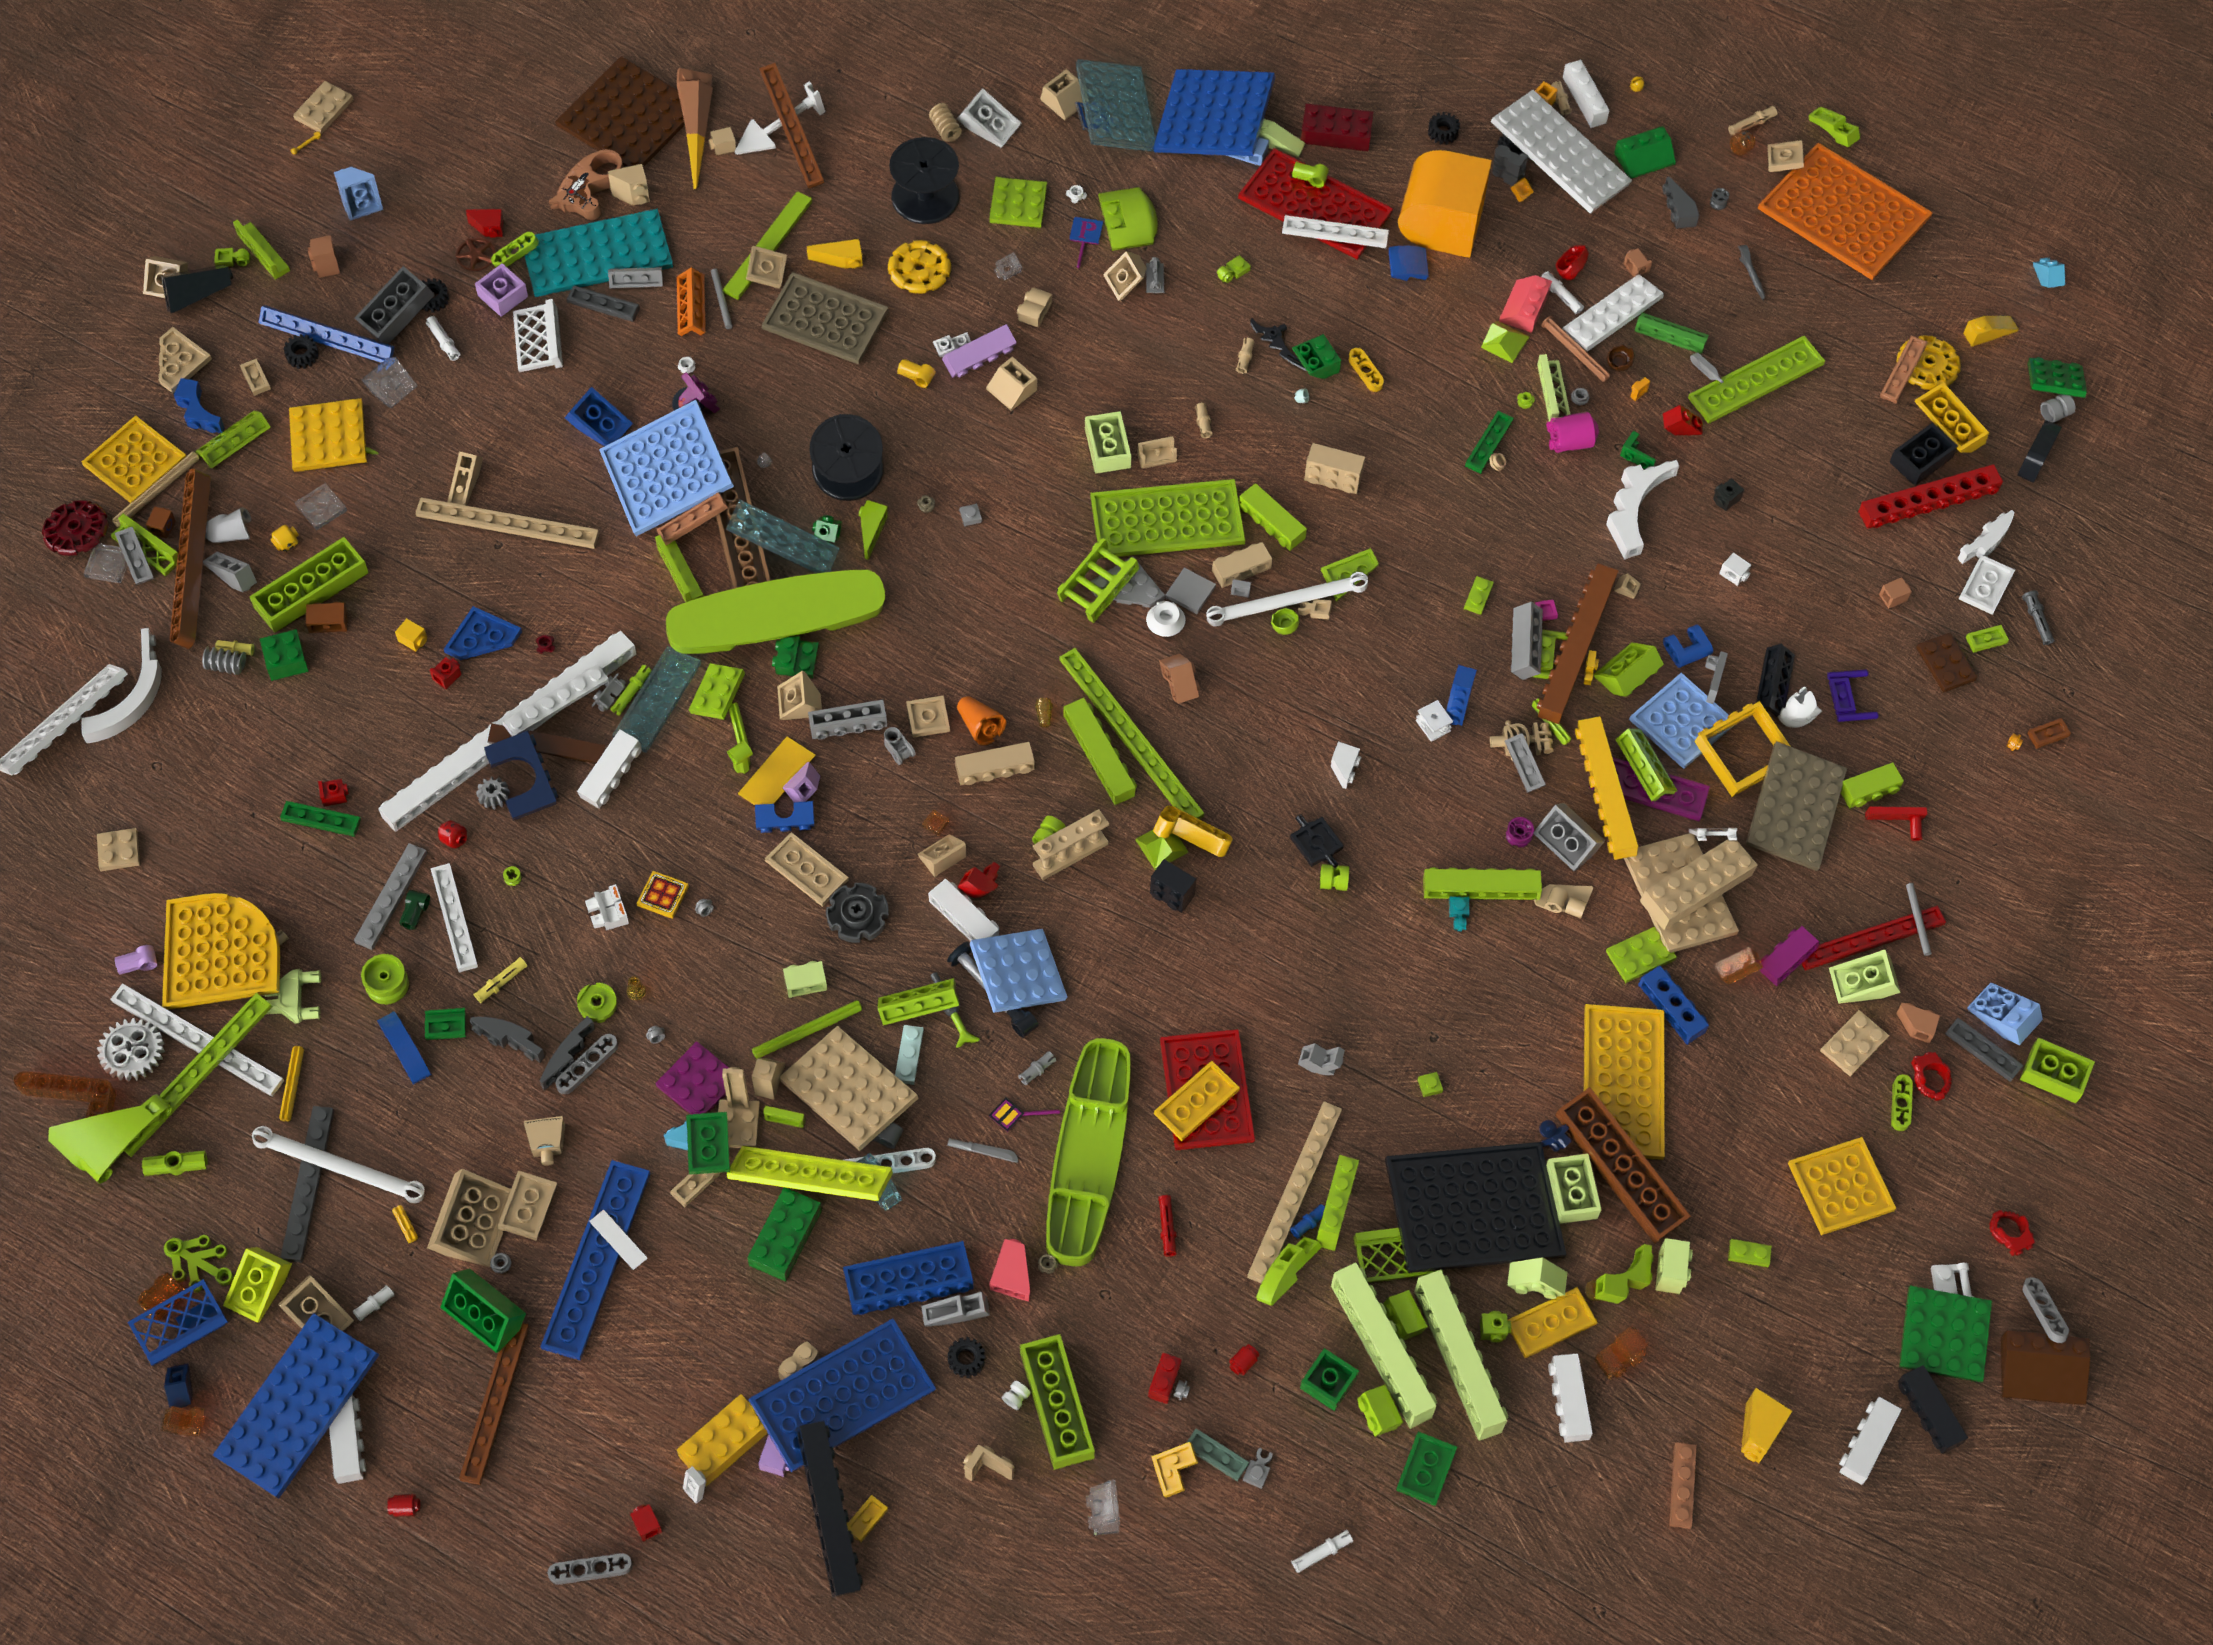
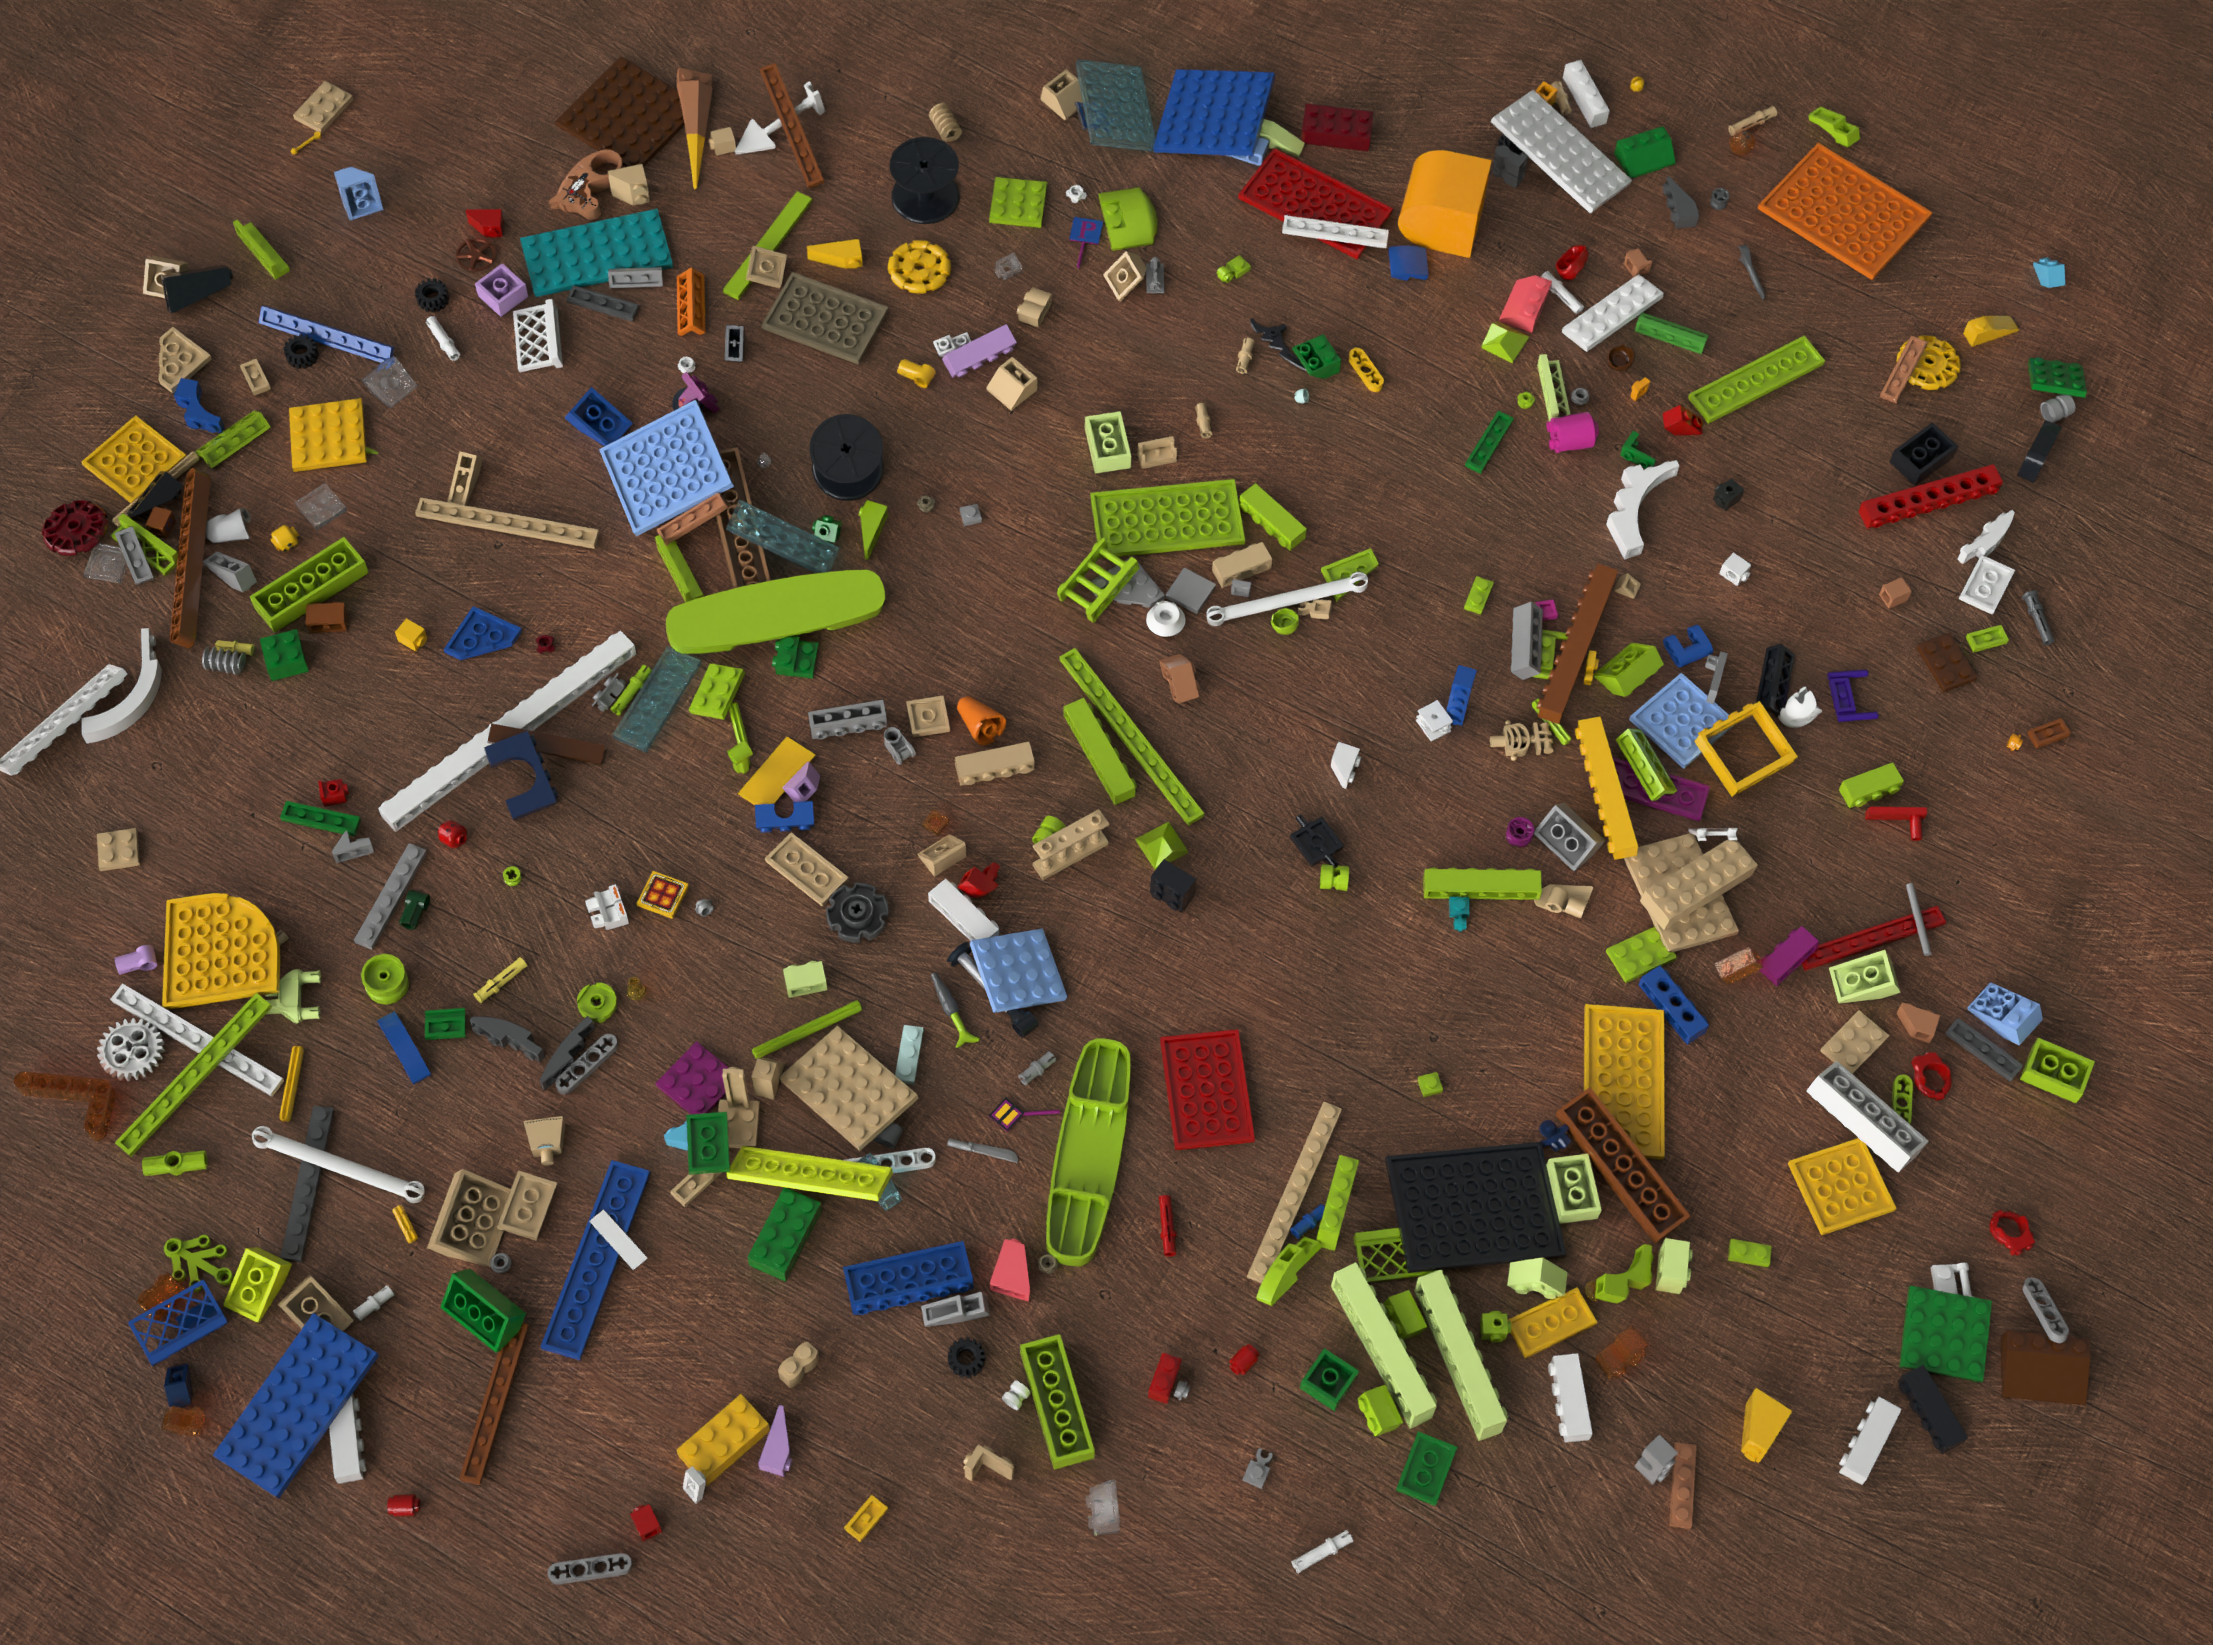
(100, 1139): lime panel -> none
(159, 491): none -> black slope
(227, 256): lime plate -> none
(324, 256): nougat brick -> none
(349, 850): none -> light grey slope
(394, 306): dark grey brick -> none
(446, 672): red brick -> none
(454, 917): white plate -> none
(492, 792): light grey gear -> none
(522, 240): lime beam -> none
(556, 701): white plate -> none
(609, 769): white brick -> none
(655, 1034): light grey plate -> none
(721, 298): light grey bar -> none
(735, 343): none -> black slope
(784, 1117): lime tile -> none
(798, 697): tan slope -> none
(828, 1509): black brick -> none
(845, 1390): blue plate -> none
(918, 1001): lime fence -> none
(989, 119): white slope -> none
(1044, 711): clear yellow cone -> none
(1168, 1465): yellow plate -> none
(1192, 830): yellow beam -> none
(1196, 1100): yellow plate -> none
(1218, 1455): sand green plate -> none
(1314, 174): lime piece -> none
(1321, 1060): light grey brick -> none
(1334, 468): tan brick -> none
(1440, 135): black tyre -> none
(1497, 461): tan plate -> none
(1522, 189): light orange plate -> none
(1524, 763): light grey plate -> none
(1575, 348): nougat axle -> none
(1657, 1460): none -> light grey arch
(1705, 367): light grey piece -> none
(1785, 156): tan plate -> none
(1796, 806): dark tan plate -> none
(1867, 1116): none -> white brick
(1953, 418): yellow slope -> none

